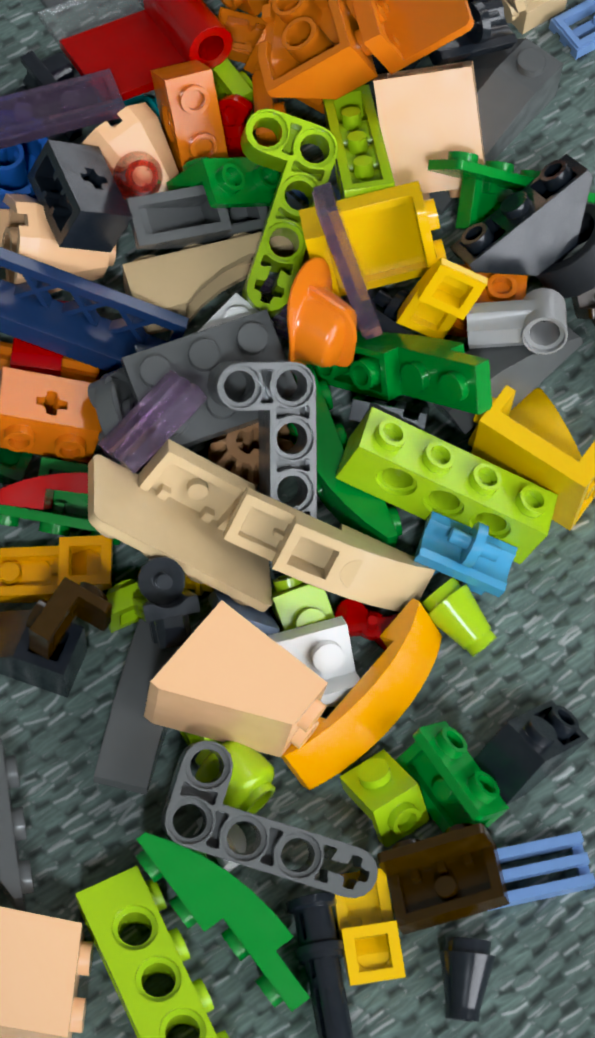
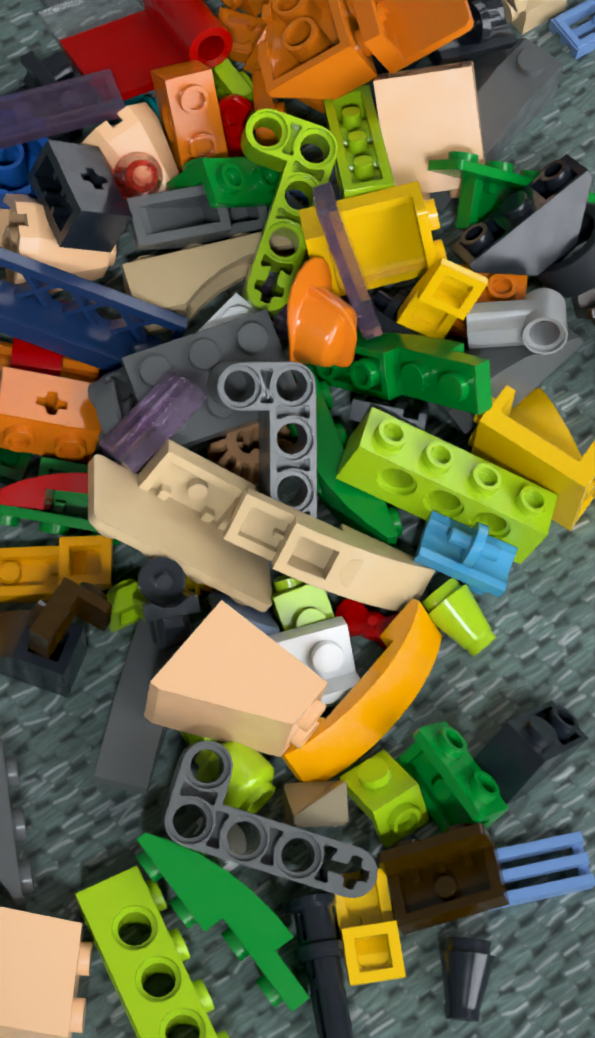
(315, 803): none -> dark tan slope

